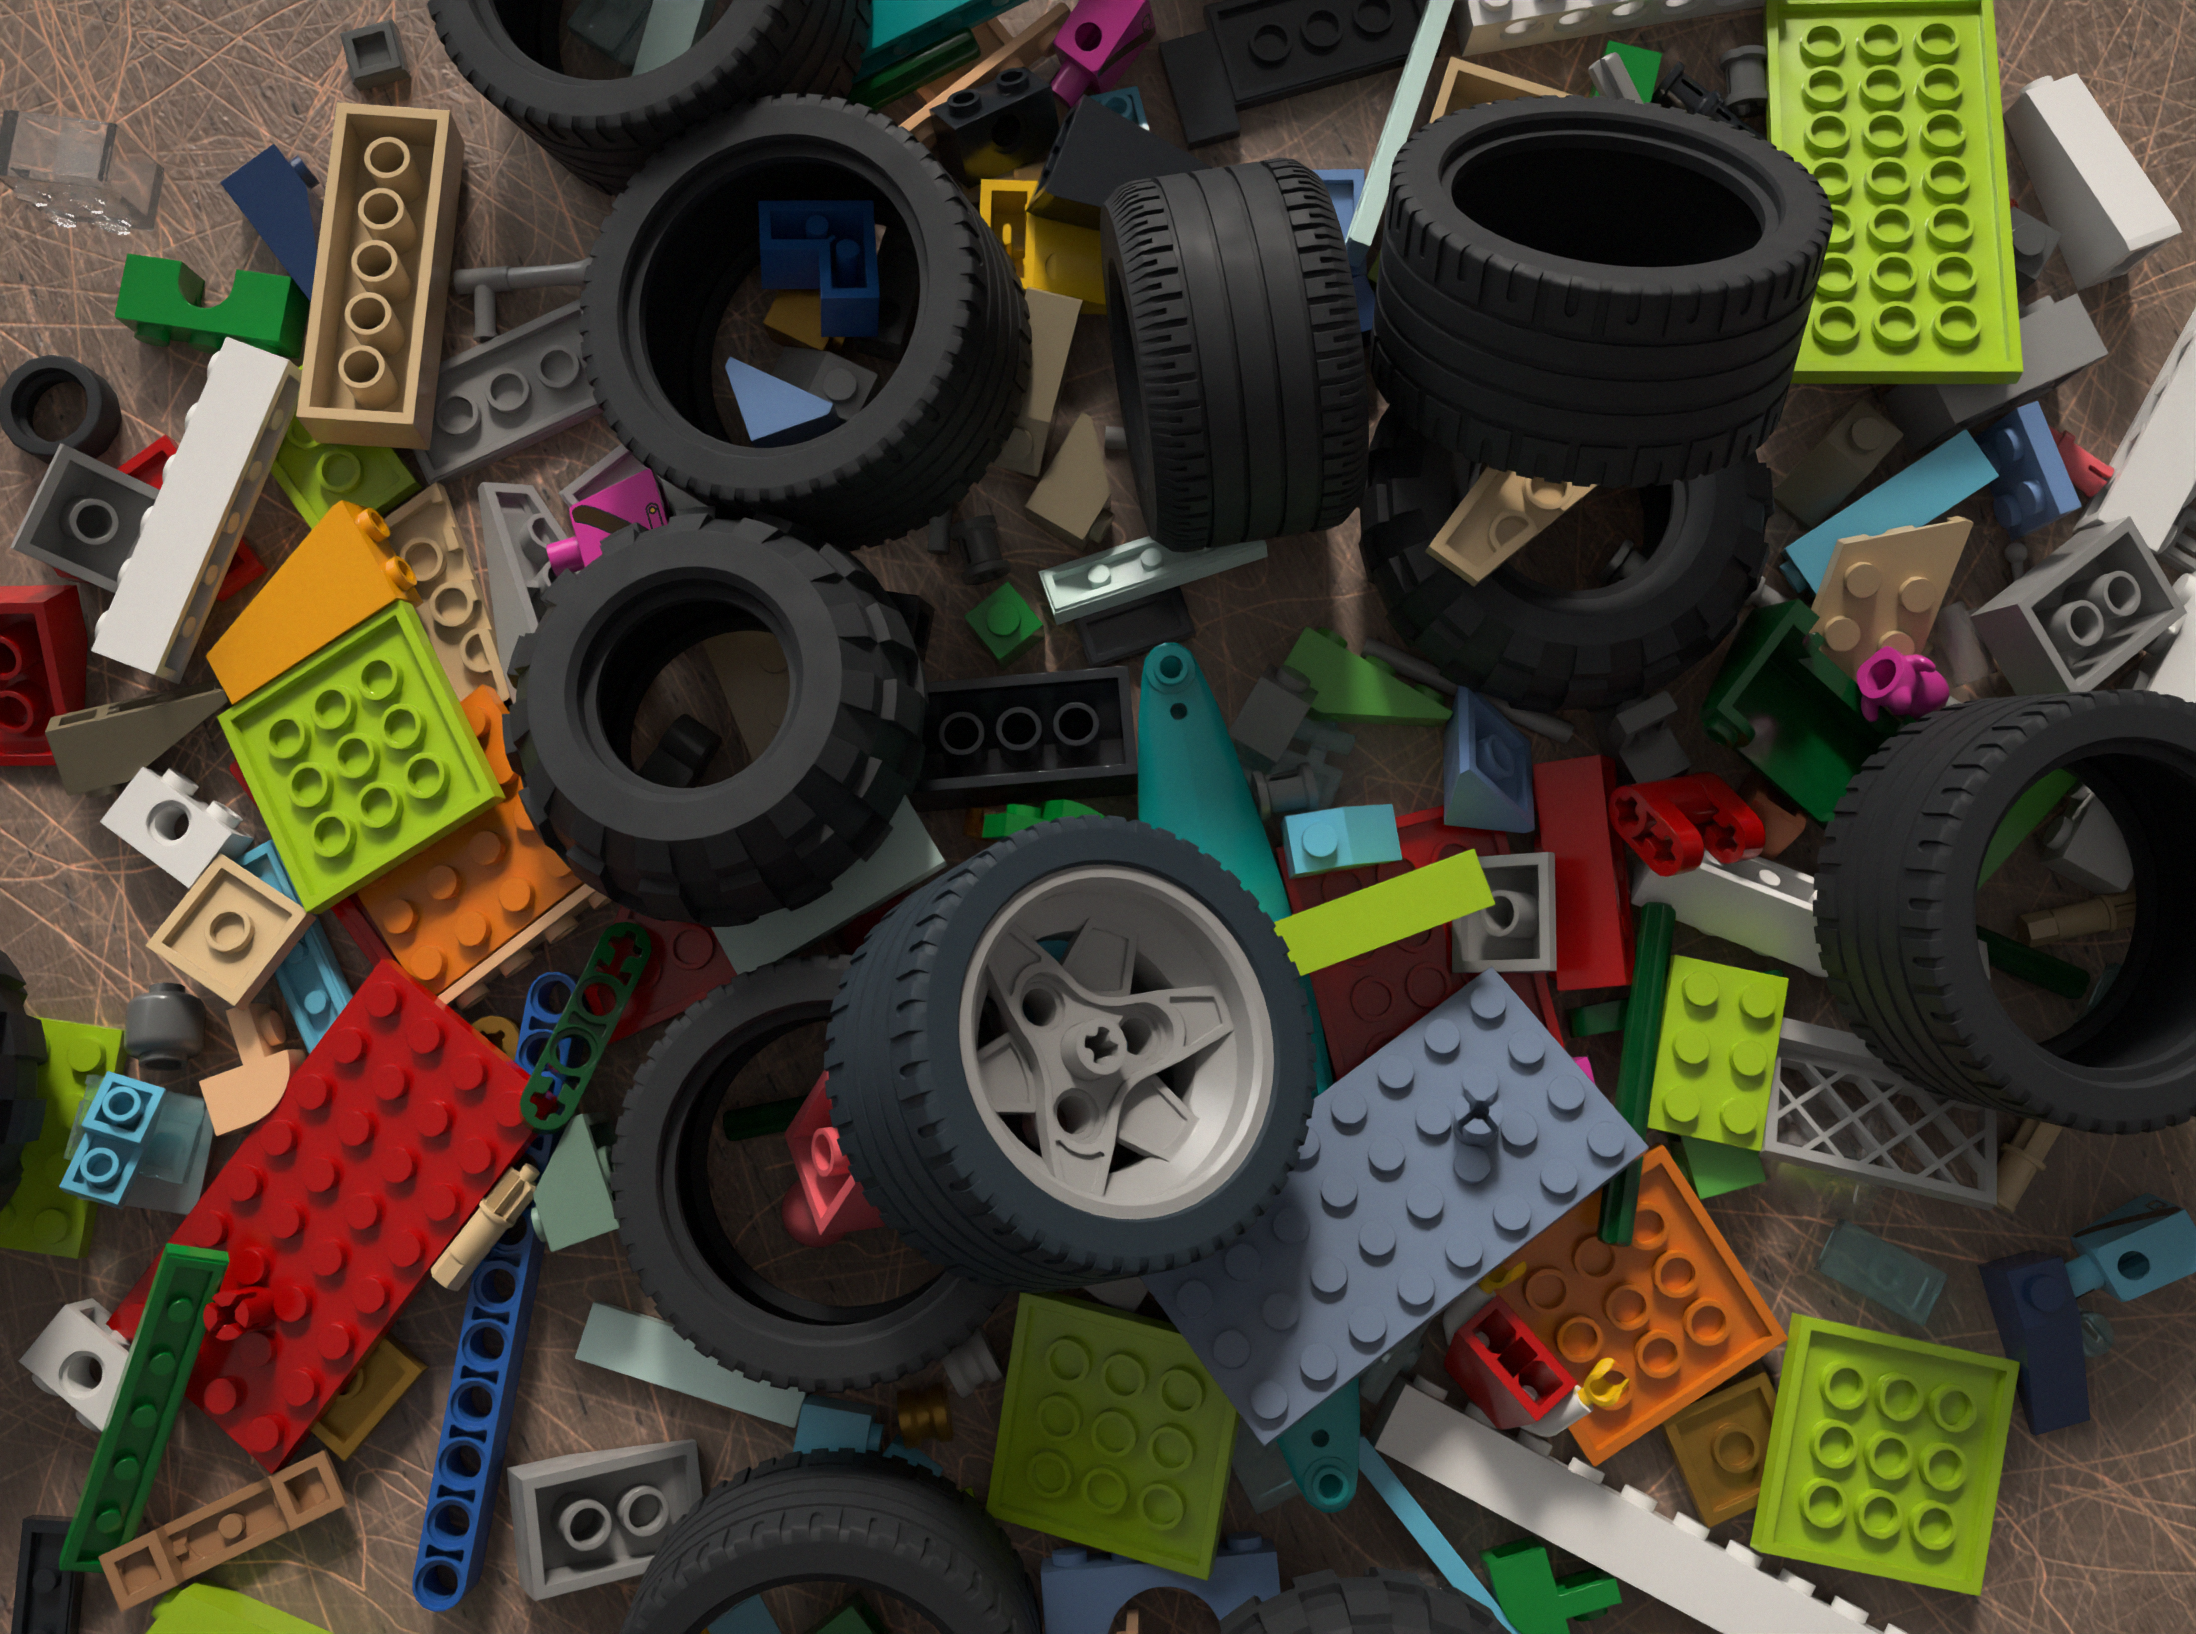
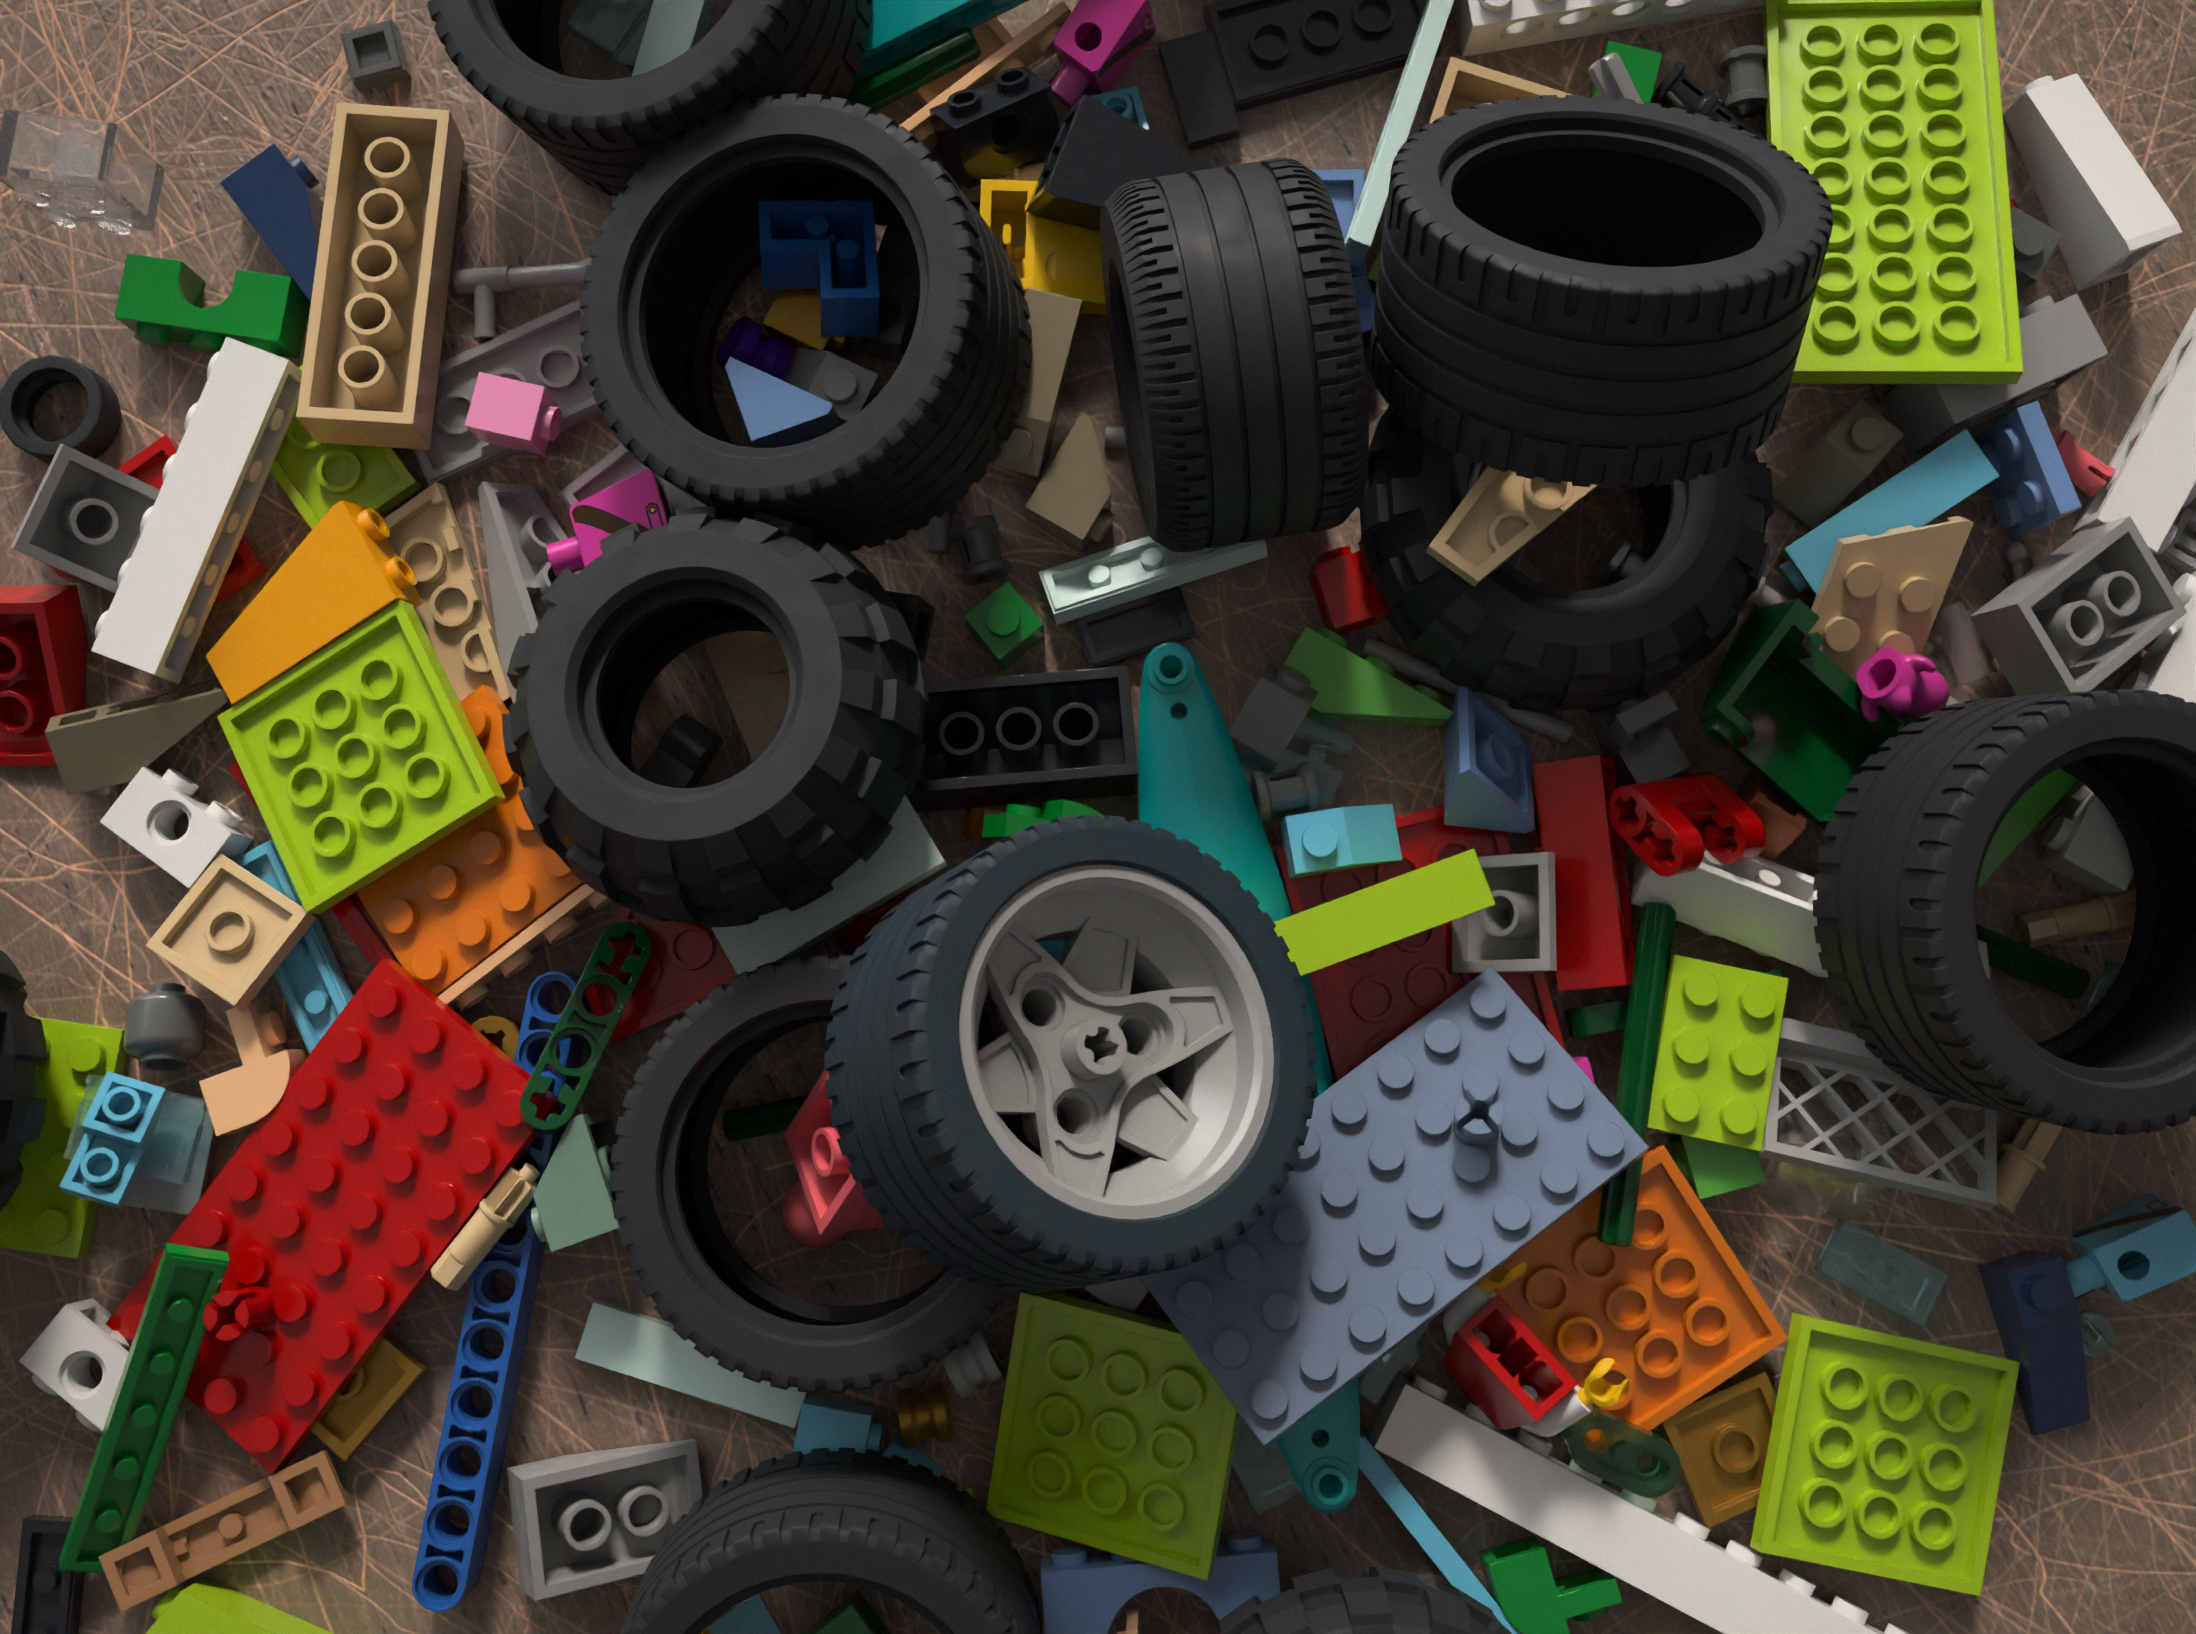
(513, 414): none -> bright pink brick
(749, 346): none -> dark purple wheel
(1343, 592): none -> red brick
(1617, 1453): none -> clear green plate

